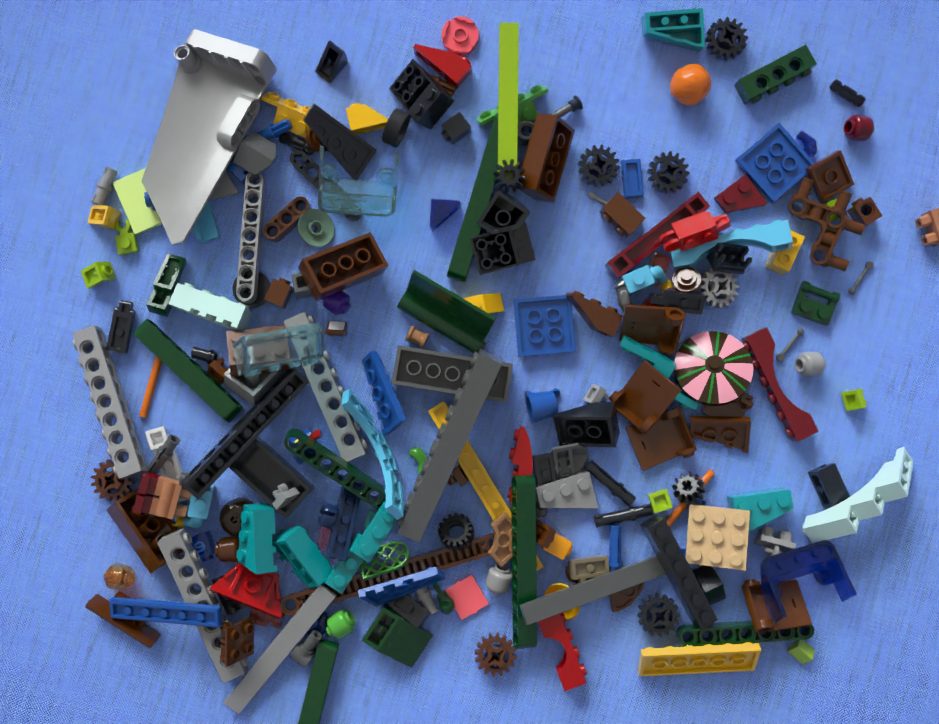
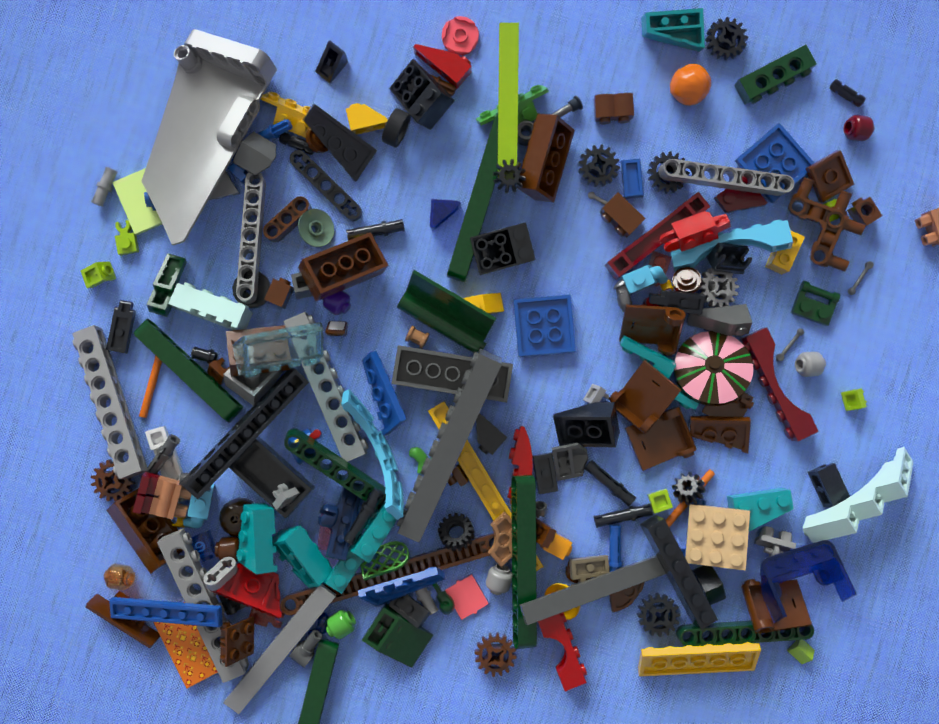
(104, 216): yellow slope -> none
(187, 652): none -> orange tile
(205, 226): medium azure panel -> none
(220, 573): none -> light grey beam
(357, 196): clear light blue windscreen -> none
(368, 508): none -> black pin
(383, 228): none -> black pin
(455, 128): black brick -> none
(488, 435): none -> black slope
(503, 214): black slope -> none
(541, 404): blue hat -> none
(568, 492): light grey wing -> none
(596, 316): reddish brown slope -> none
(613, 107): none -> reddish brown brick
(723, 320): none -> dark grey slope
(735, 177): none -> light grey beam
(808, 143): clear blue arm -> none

